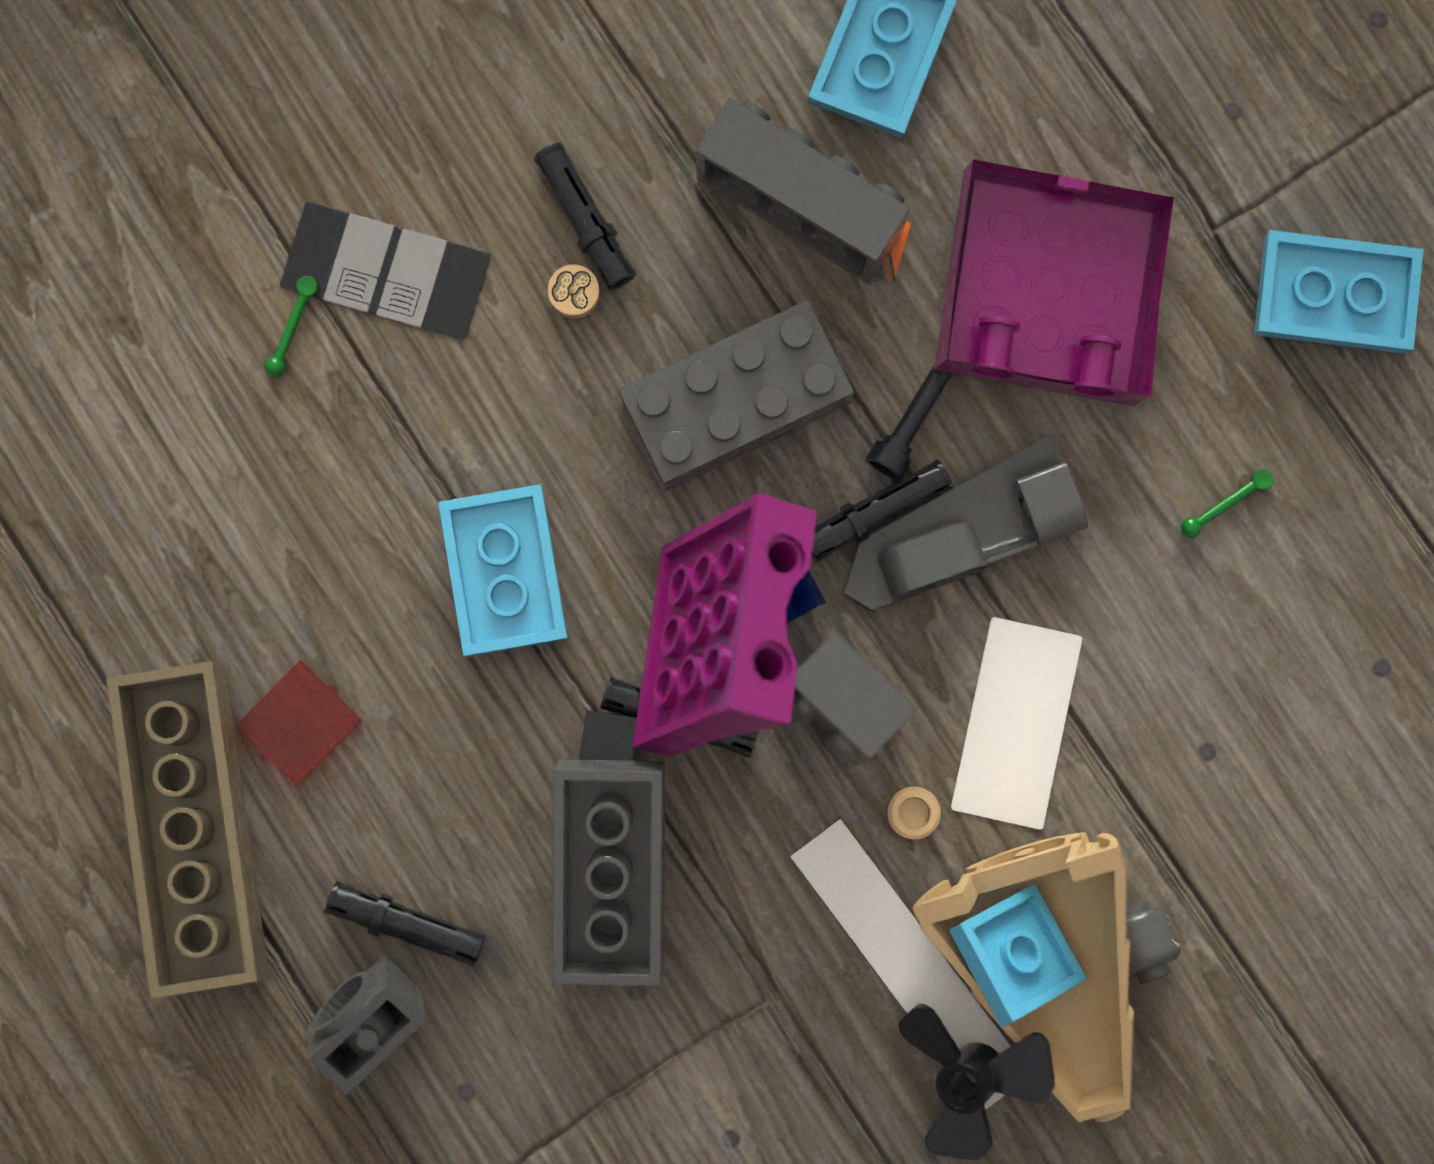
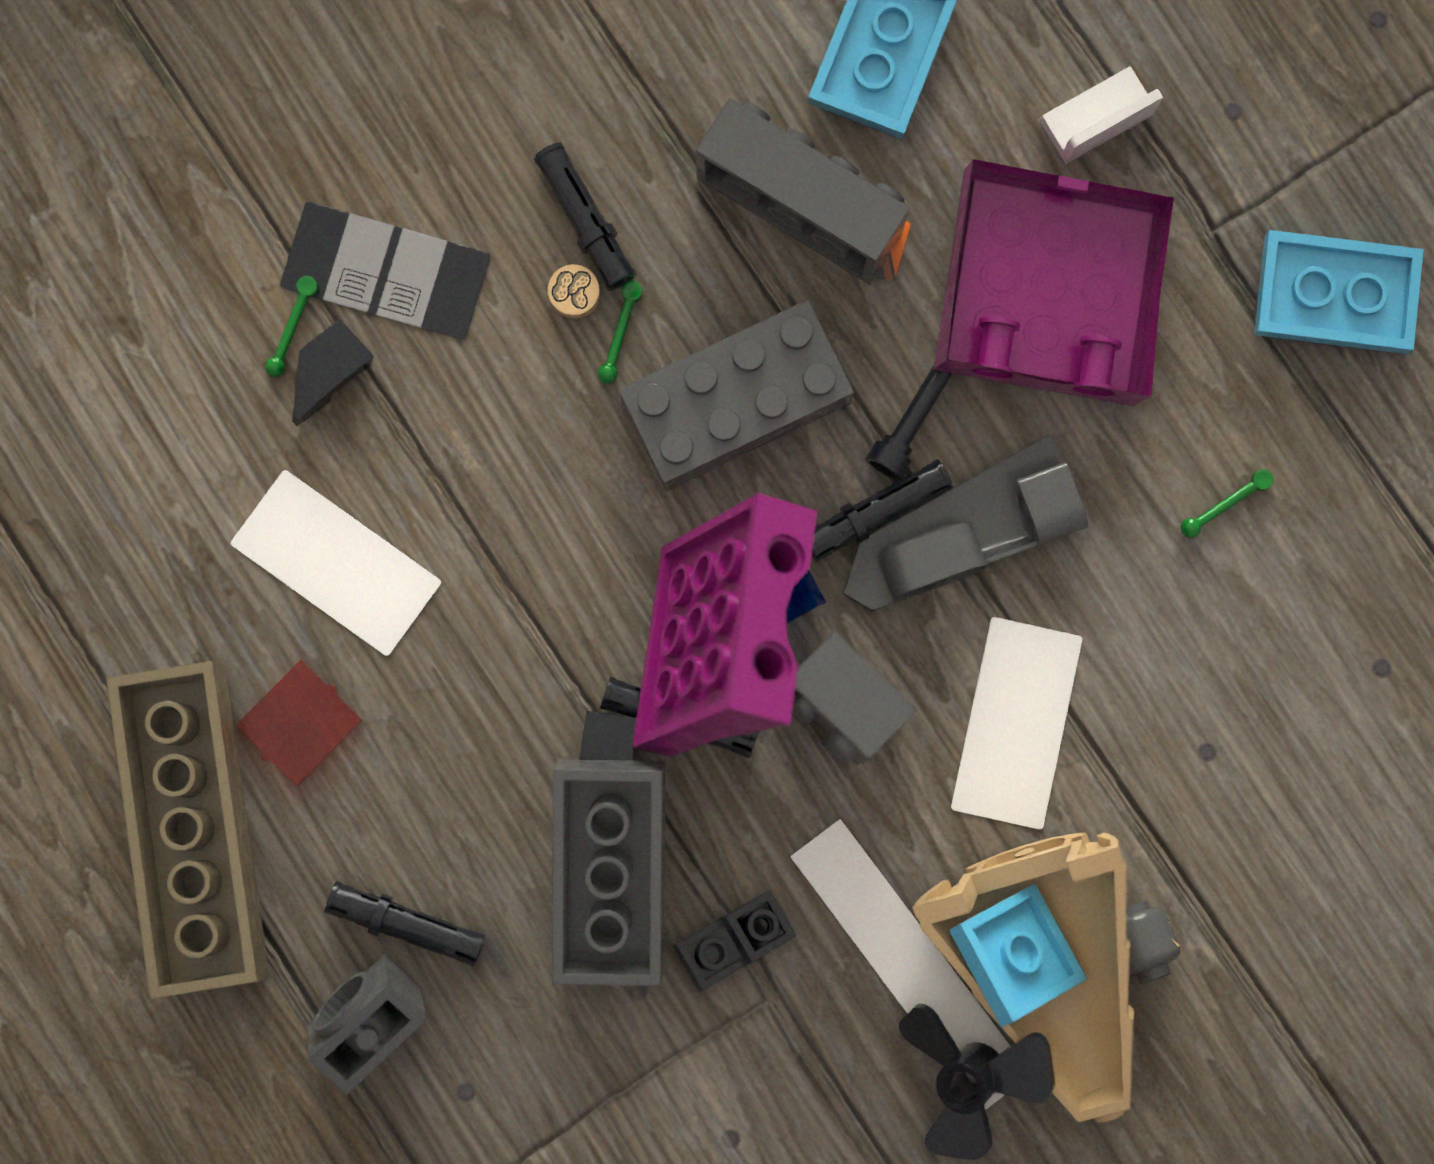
(325, 367): none -> black slope
(336, 562): none -> white sticker
(503, 570): medium azure plate -> none
(631, 293): none -> green hinge
(734, 940): none -> black slope
(913, 813): tan tile -> none
(1099, 114): none -> white panel

